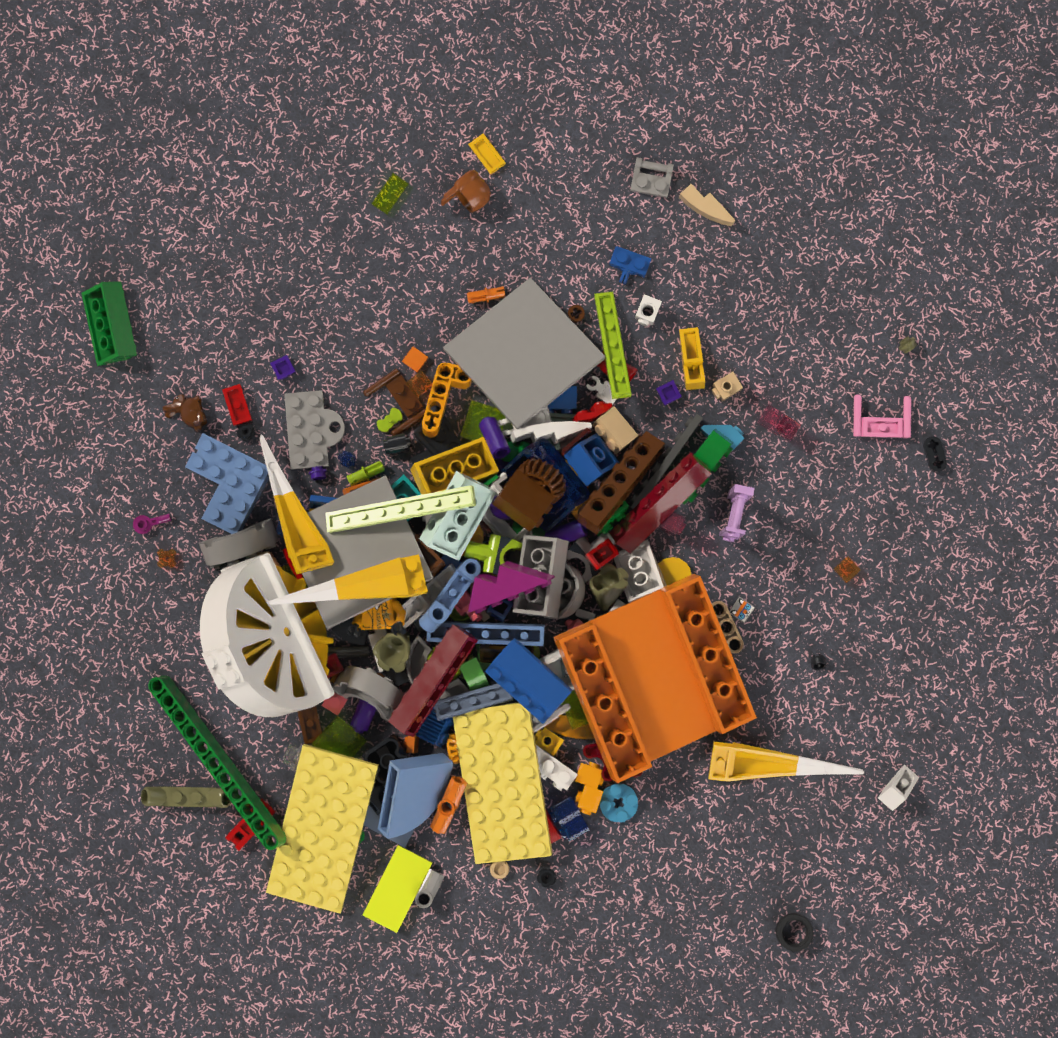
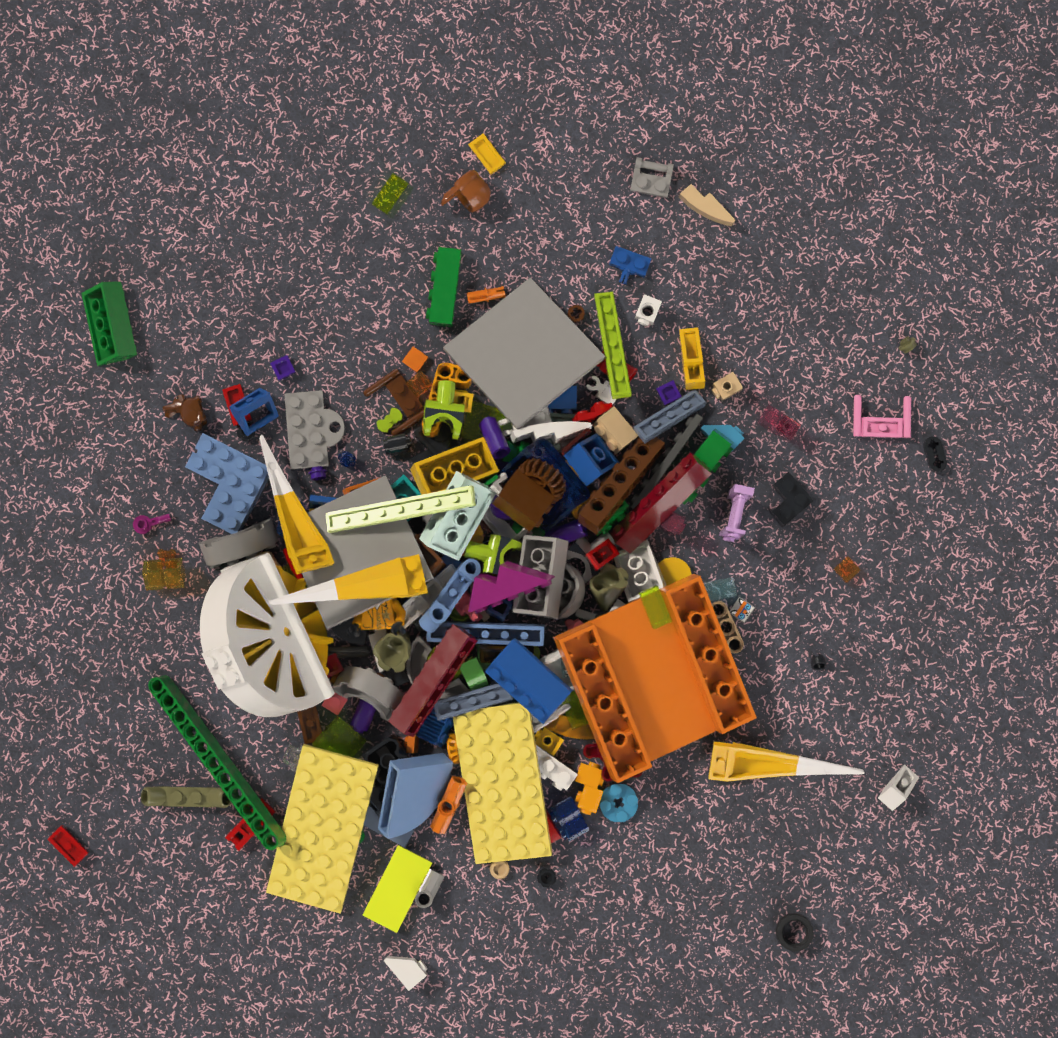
(68, 845): none -> red plate
(156, 578): none -> clear yellow piece
(249, 404): none -> blue tile
(365, 473): lime axle -> none
(407, 970): none -> white slope
(444, 410): none -> lime connector
(445, 286): none -> green brick
(465, 398): none -> yellow brick
(655, 607): none -> clear neon green tile
(670, 416): none -> sand blue tile
(720, 589): none -> clear light blue plate
(794, 498): none -> black brick

